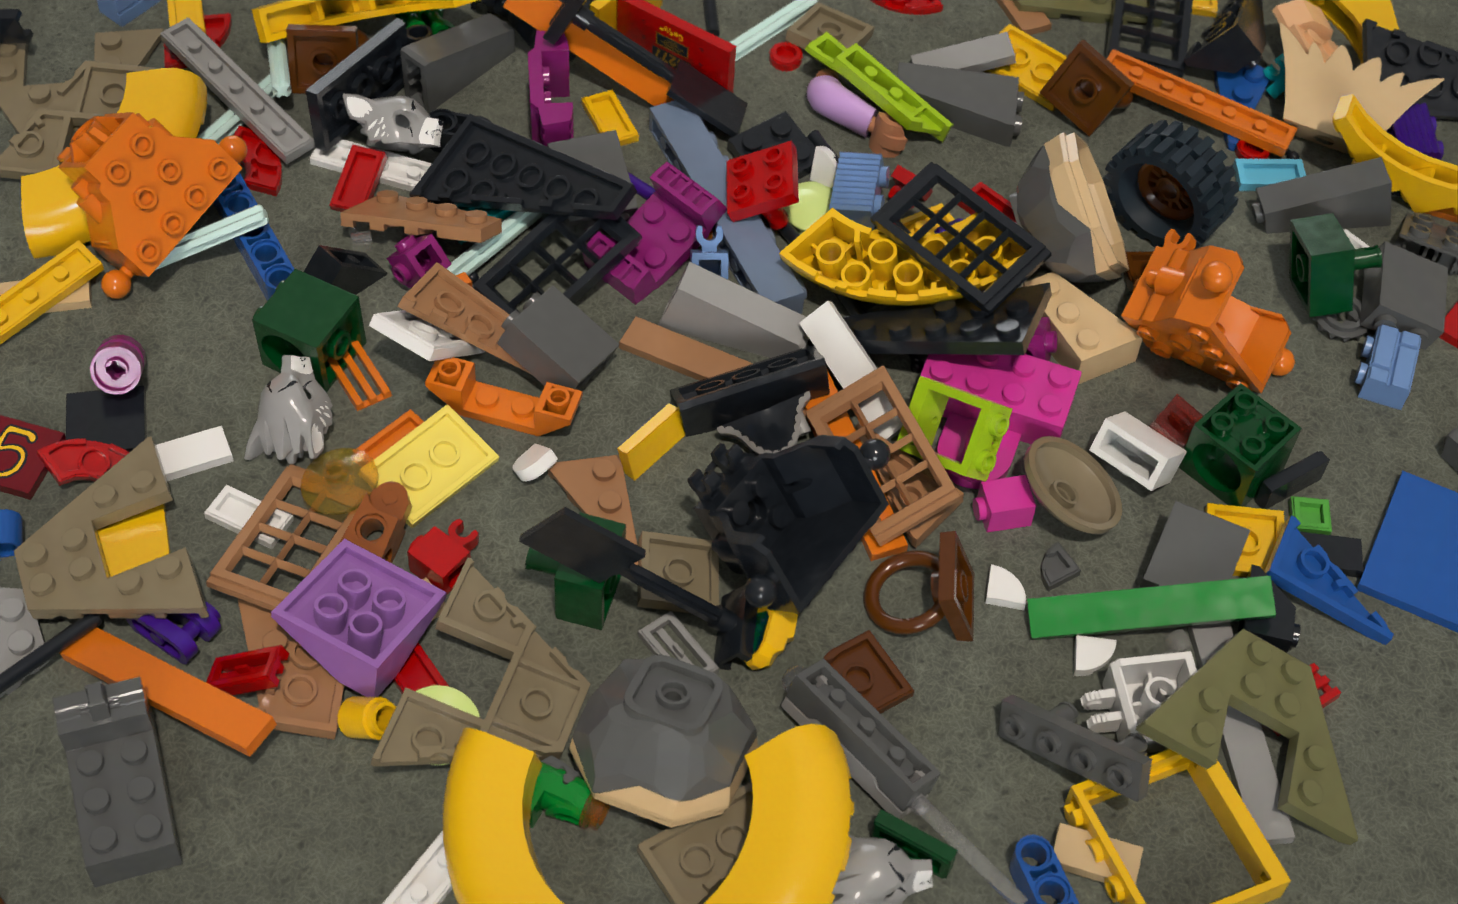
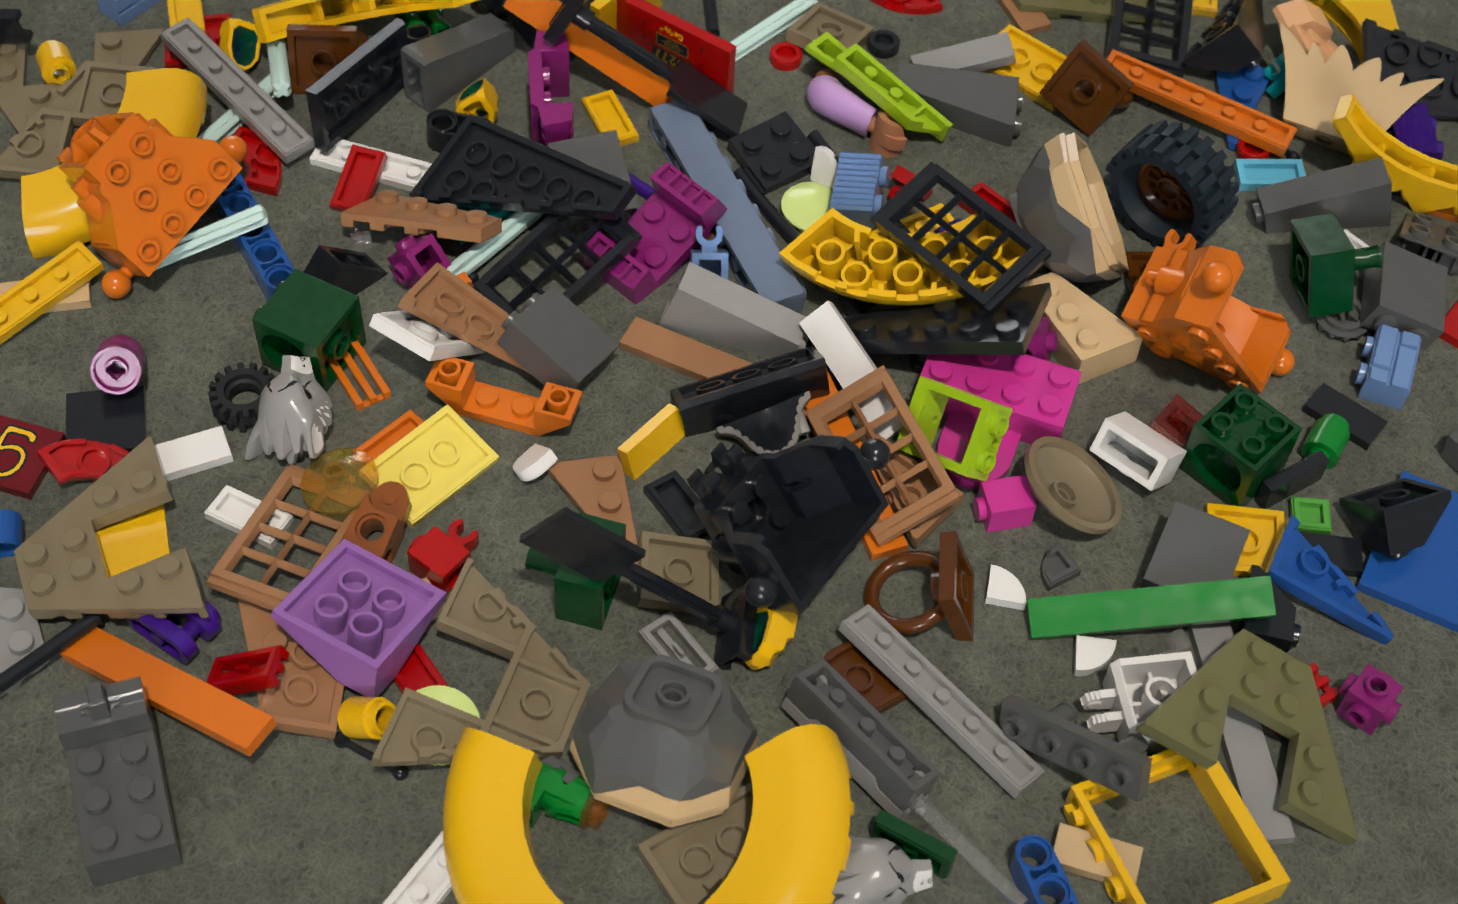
(55, 62): none -> yellow brick
(232, 383): none -> black tyre
(240, 42): none -> rock
(341, 741): none -> black hinge
(394, 123): light grey piece -> none
(478, 100): none -> yellow rock
(676, 503): none -> black tile
(763, 184): red plate -> none
(883, 44): none -> black tile
(941, 701): none -> light grey tile
(1328, 435): none -> green brick
(1363, 423): none -> black tile
(1369, 699): none -> magenta brick
(1396, 515): none -> black slope

